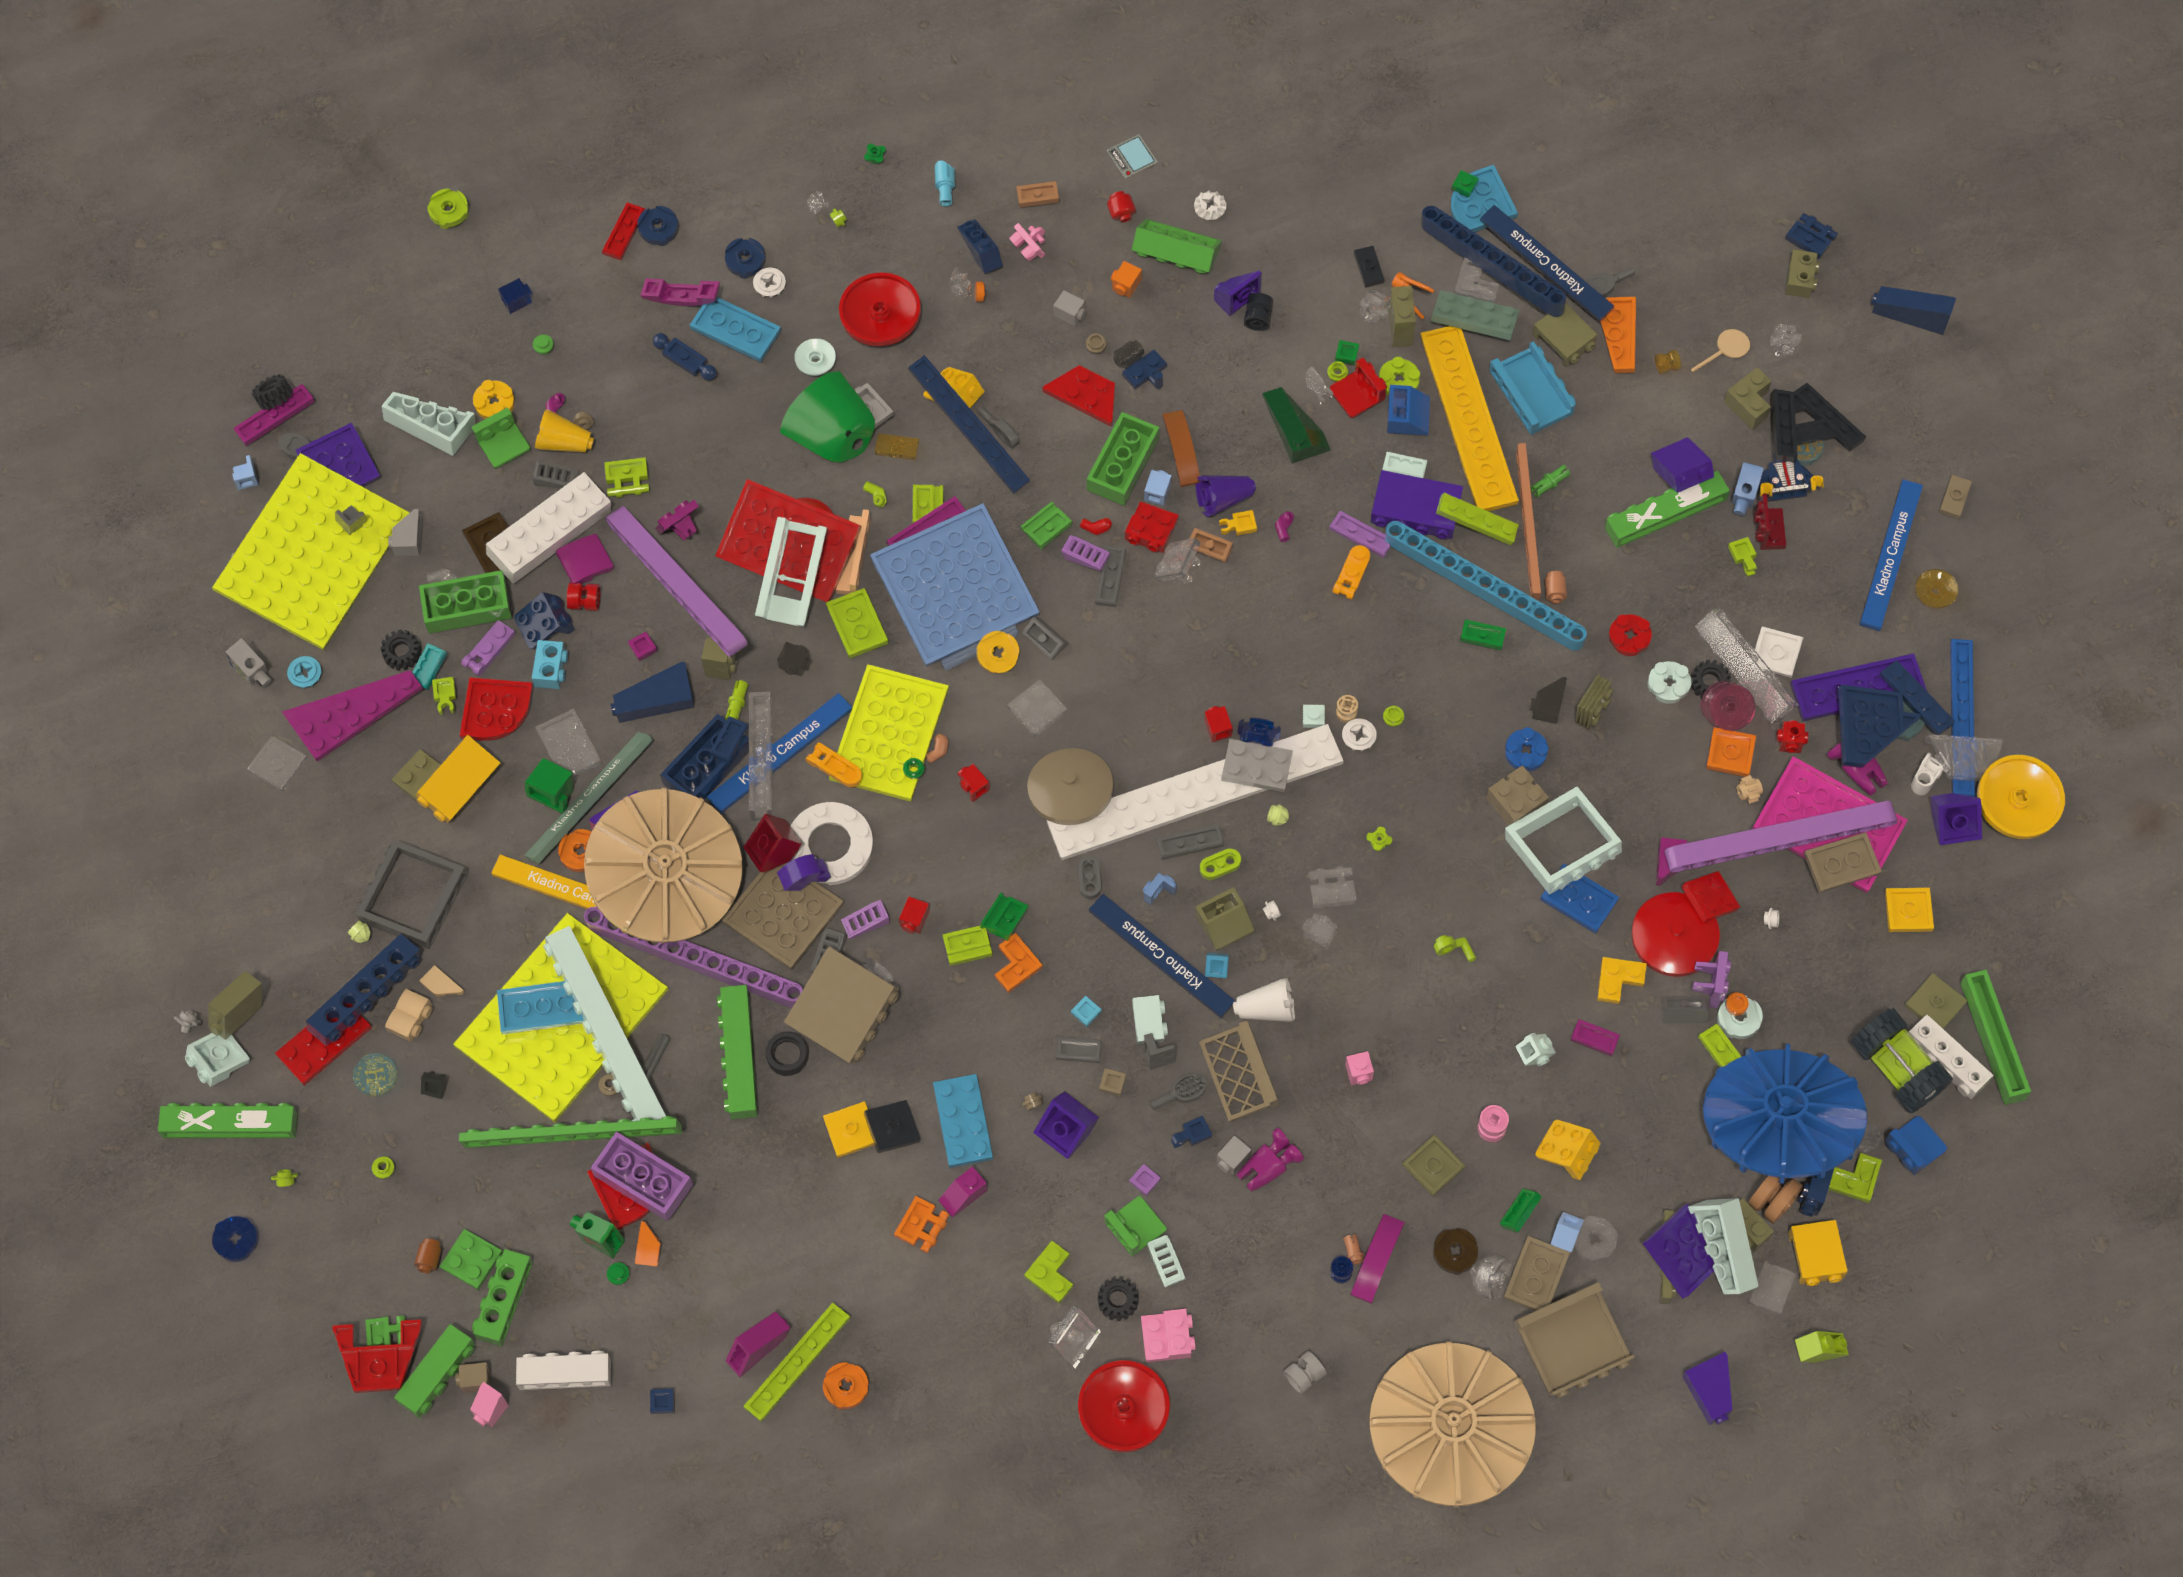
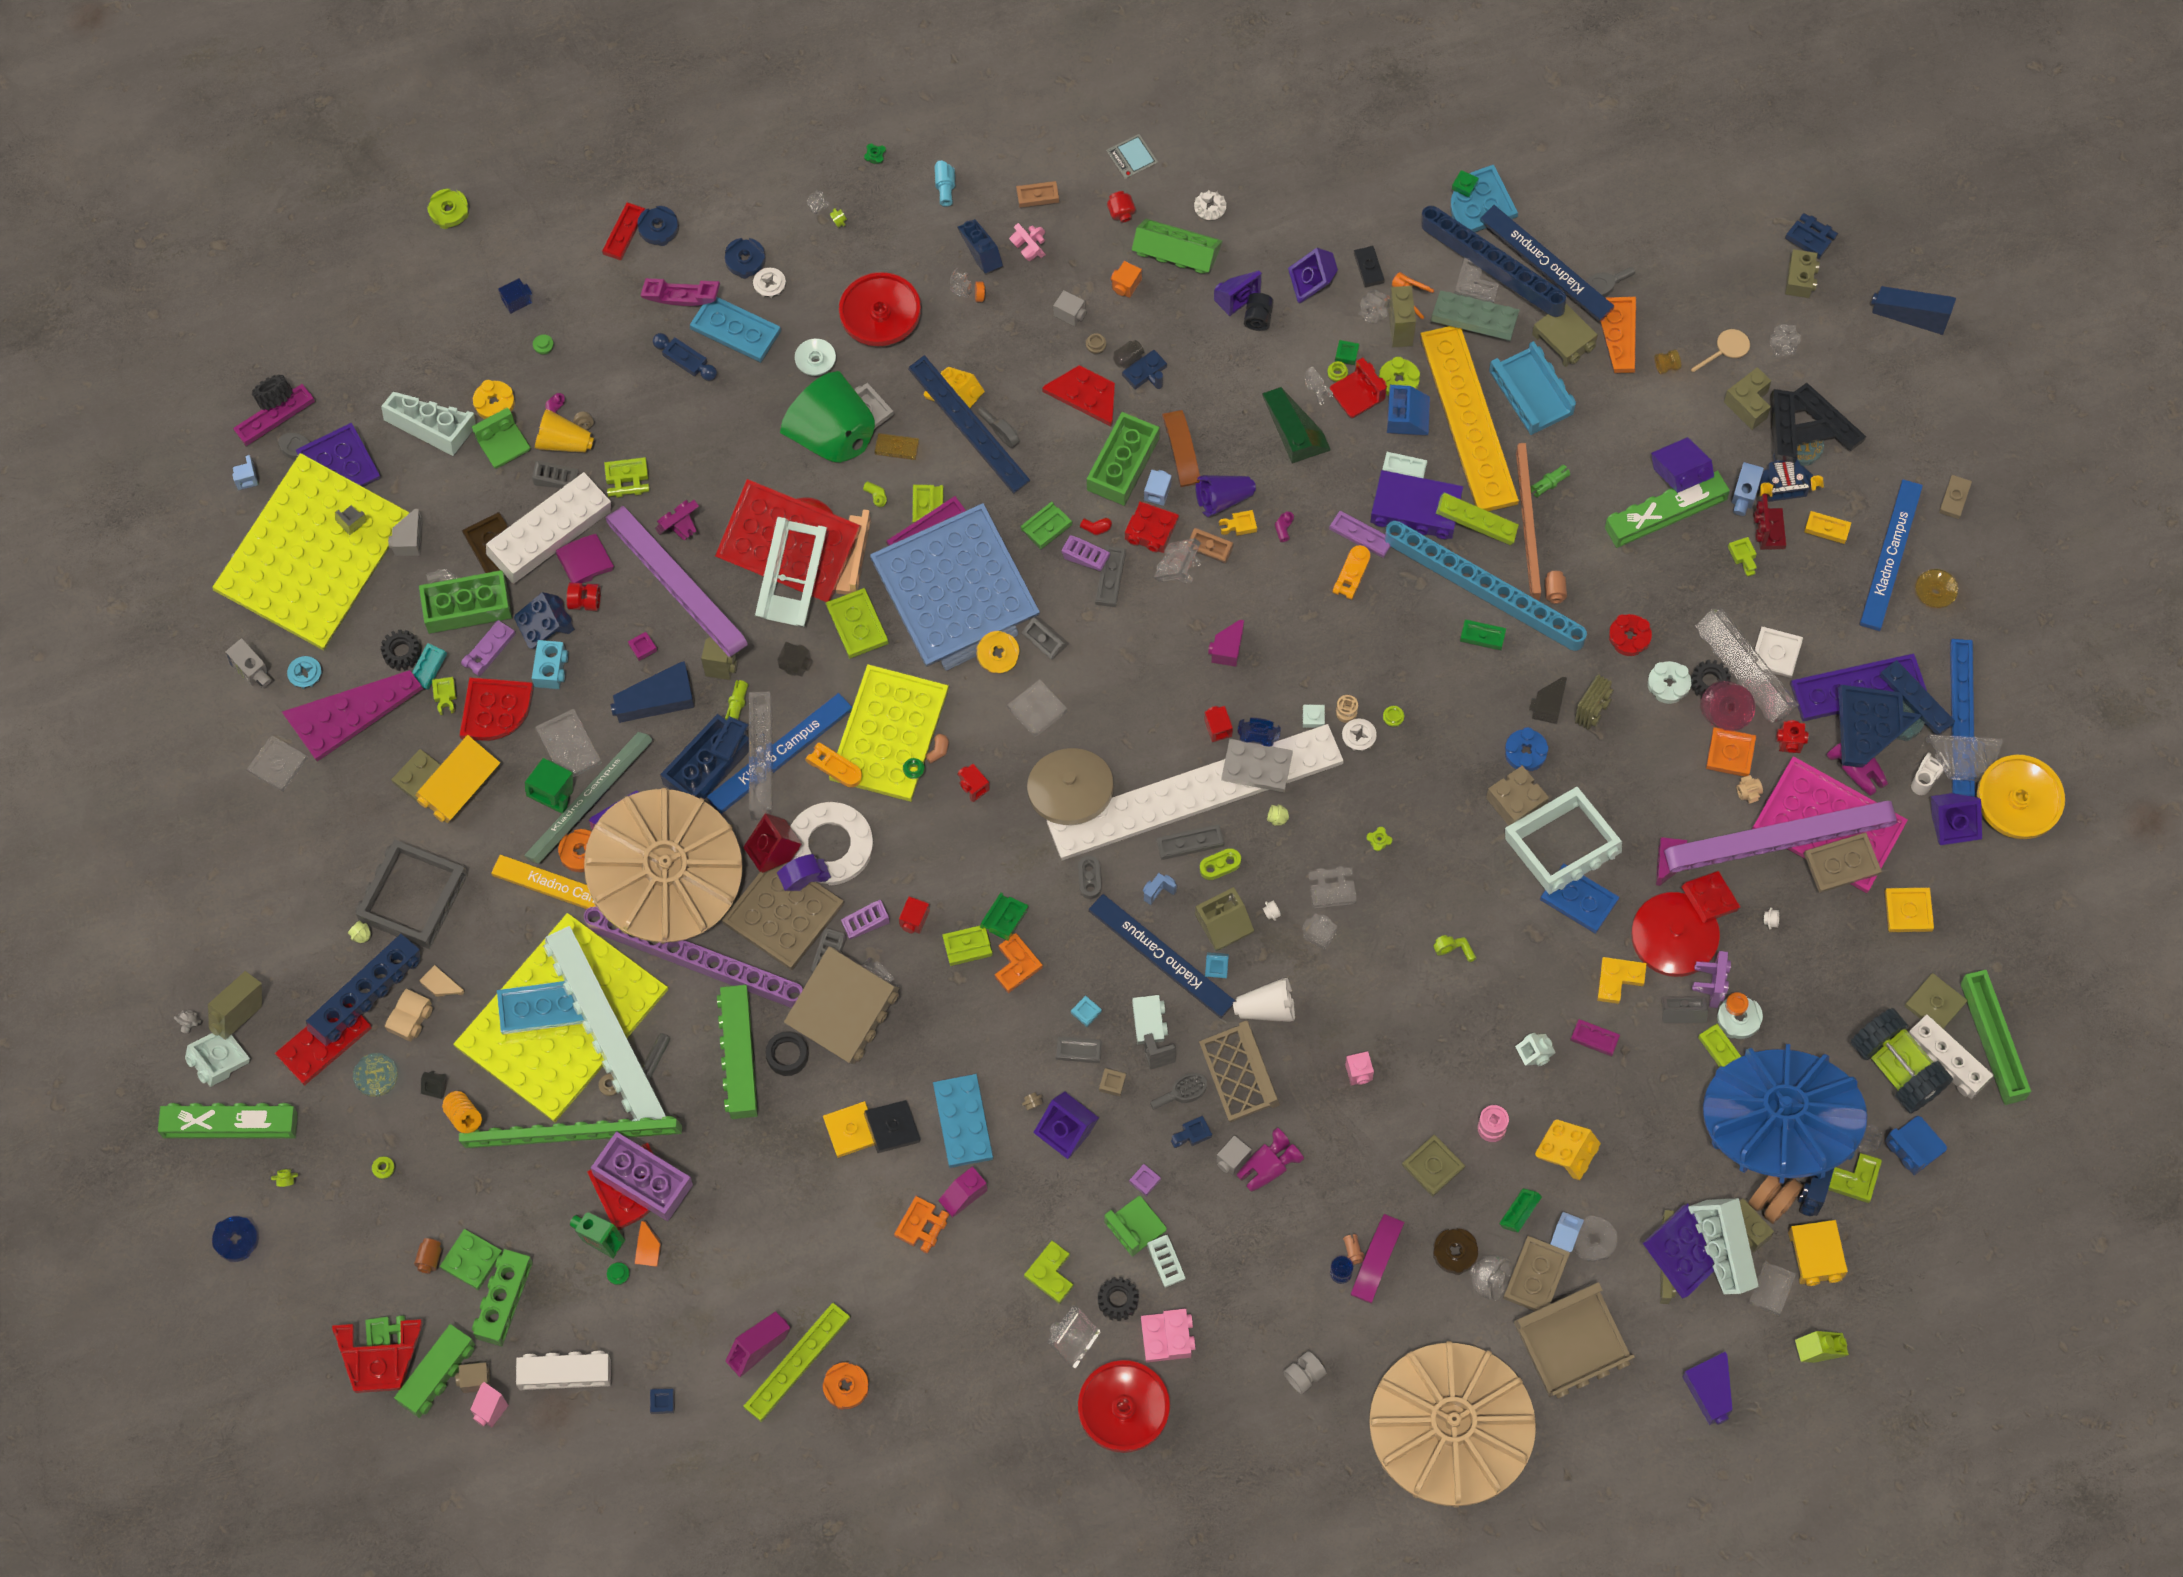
(461, 1112): none -> light orange piece
(1227, 645): none -> magenta slope
(1312, 273): none -> dark purple slope
(1827, 527): none -> yellow plate

